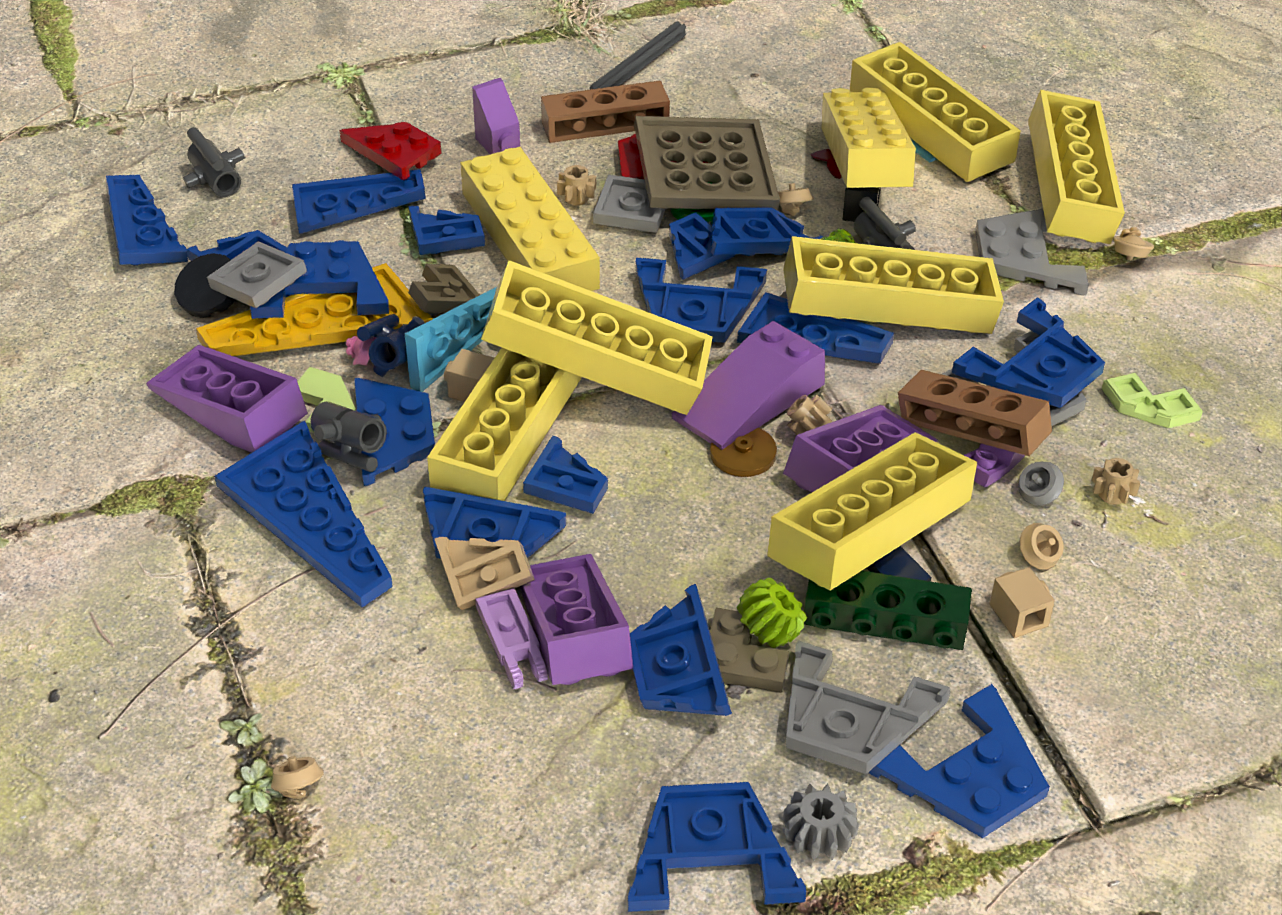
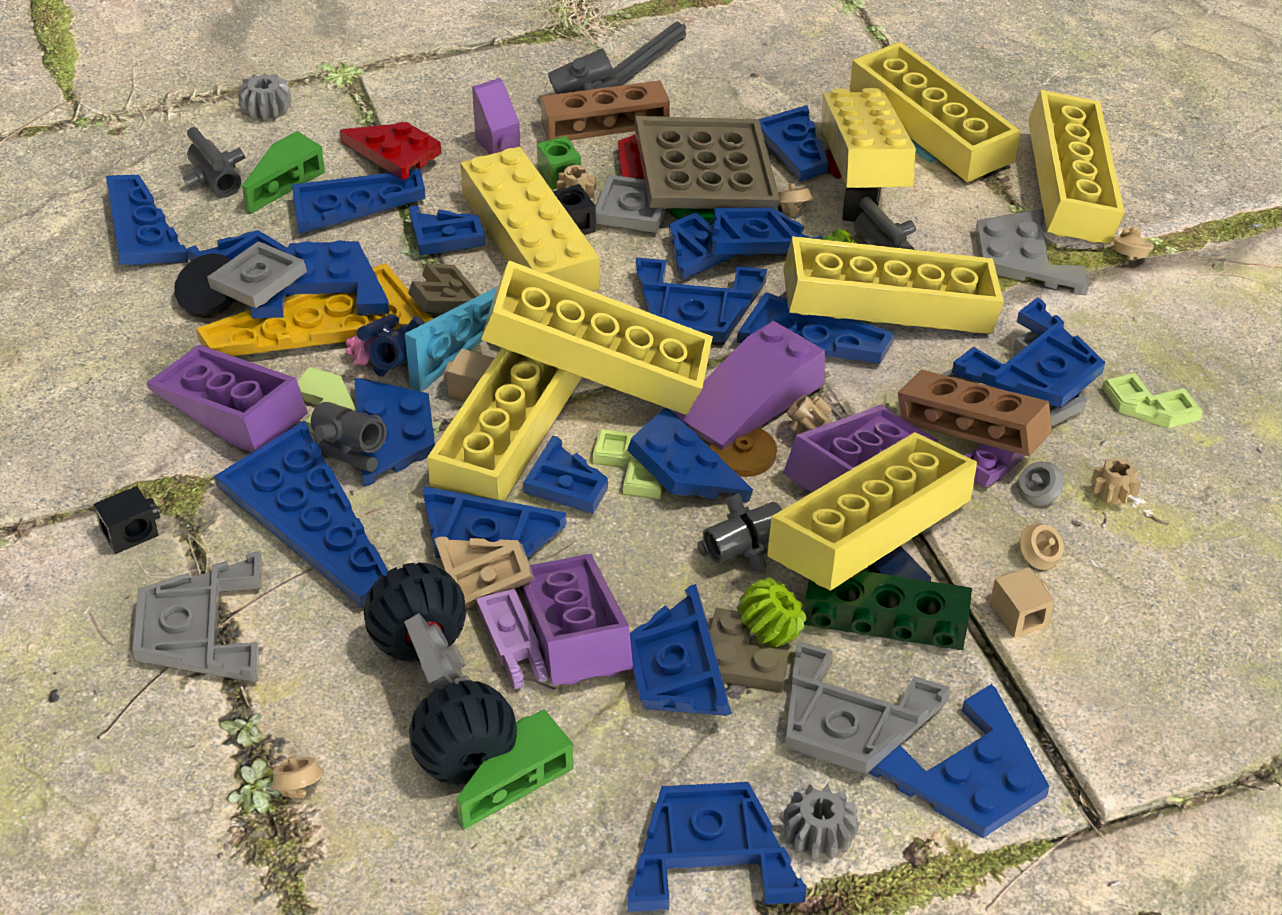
(127, 519): none -> black brick
(180, 622): none -> light grey wing
(264, 96): none -> light grey gear
(285, 163): none -> bright green slope
(463, 721): none -> black plate
(538, 757): none -> bright green slope
(555, 157): none -> bright green brick
(579, 207): none -> black brick
(584, 74): none -> dark grey pin
(612, 451): none -> yellowish green tile
(683, 460): none -> blue wing
(741, 534): none -> dark grey pin
(794, 142): none -> blue wing

